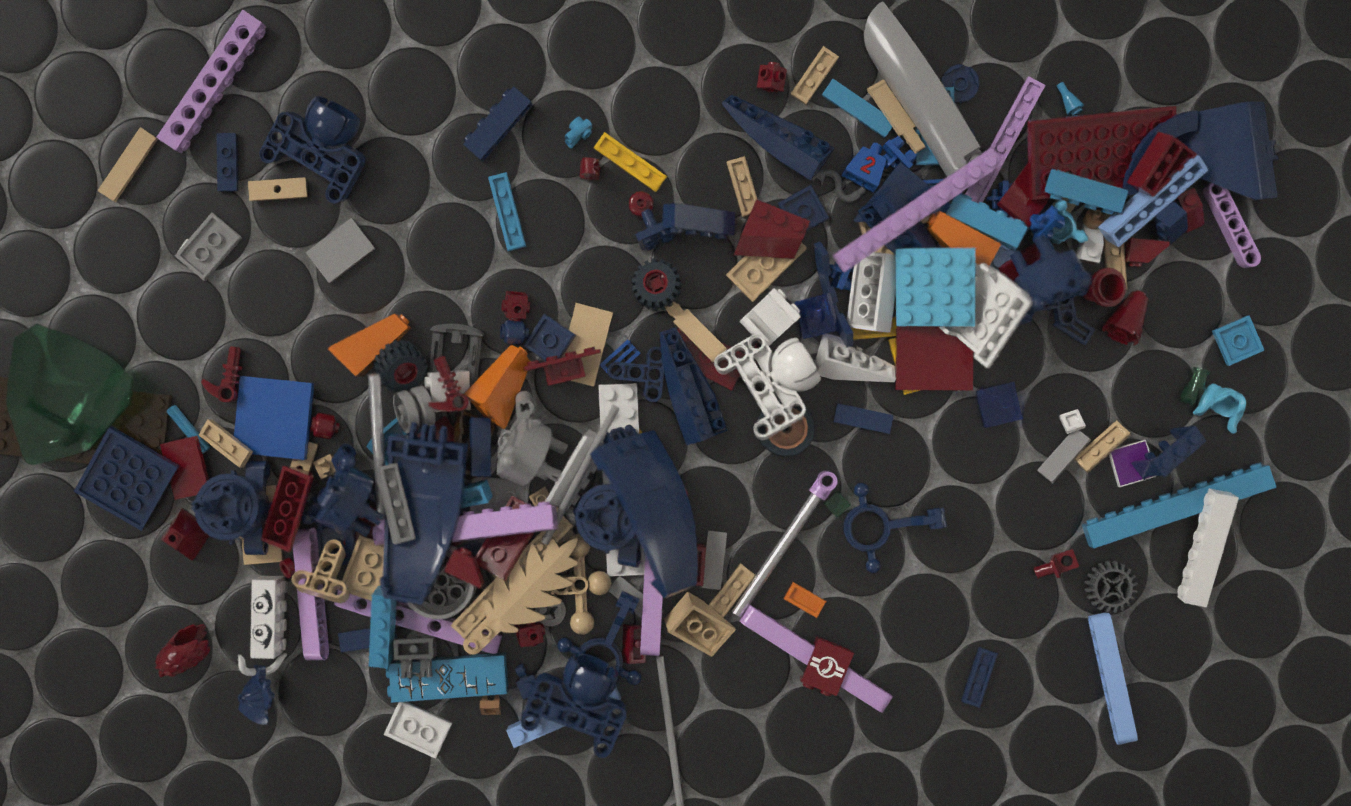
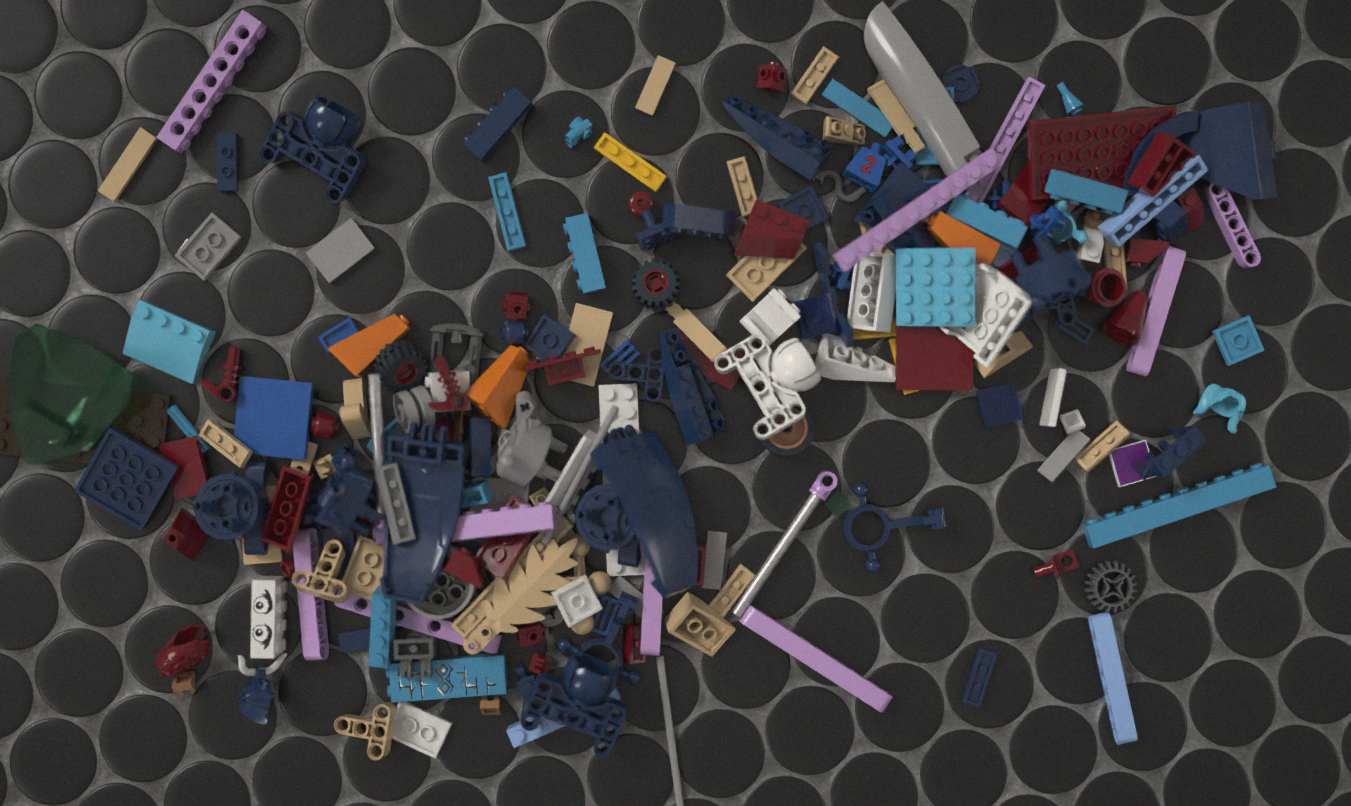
(167, 341): none -> medium azure slope
(184, 682): none -> medium nougat tile
(266, 189): tan tile -> none
(338, 333): none -> blue tile
(355, 412): none -> tan beam
(372, 732): none -> tan beam
(539, 663): none -> dark red tile
(576, 600): none -> white tile
(585, 253): none -> dark azure brick
(590, 168): dark red leg -> none
(599, 631): none -> blue tile
(655, 85): none -> tan tile
(804, 599): orange tile -> none
(826, 667): dark red panel -> none
(843, 131): none -> tan slope
(863, 418): dark blue tile -> none
(1013, 348): none -> tan slope
(1053, 397): none -> white tile
(1157, 310): none -> lavender beam
(1197, 382): clear green connector -> none
(1207, 547): white brick -> none

